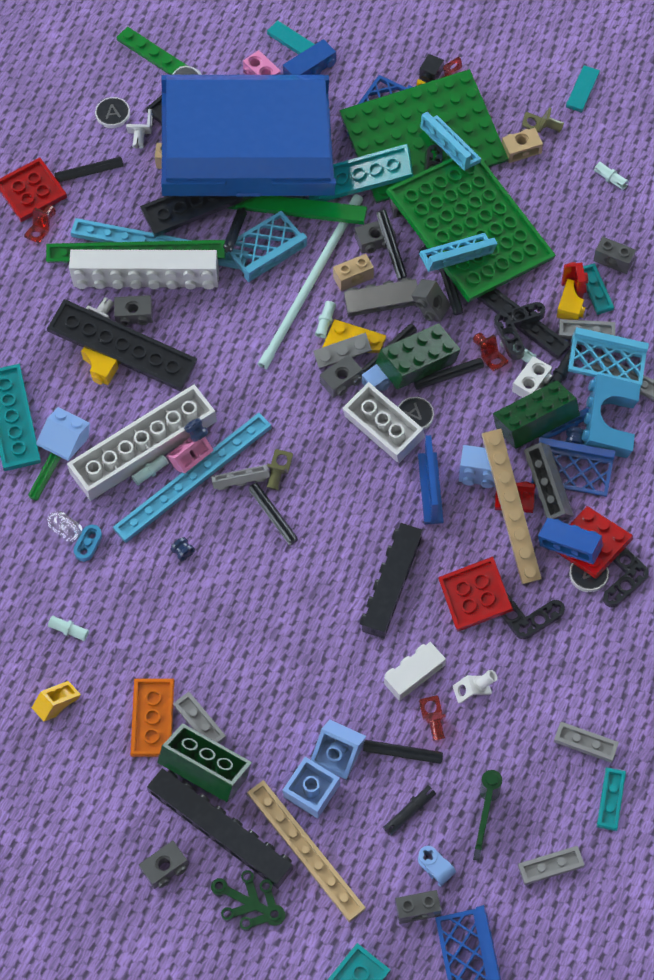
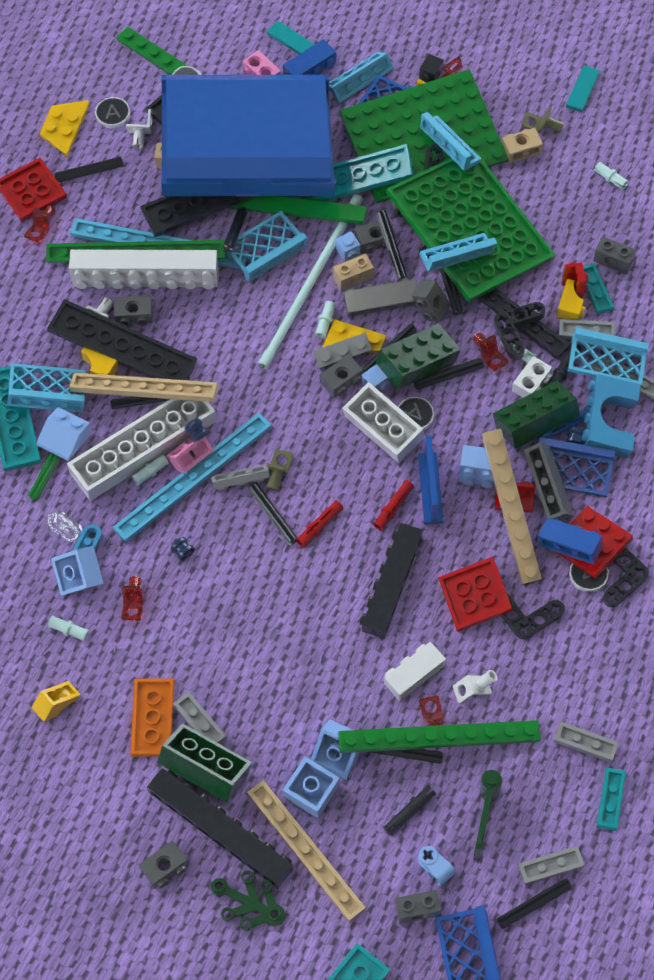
(43, 399): none -> medium azure fence
(63, 124): none -> yellow wing
(77, 570): none -> light blue slope
(132, 599): none -> clear red bracket
(133, 401): none -> black axle
(144, 387): none -> tan plate
(313, 530): none -> red pin
(347, 246): none -> light blue brick
(360, 76): none -> medium azure fence
(389, 511): none -> red pin
(438, 736): none -> green plate
(534, 903): none -> black axle

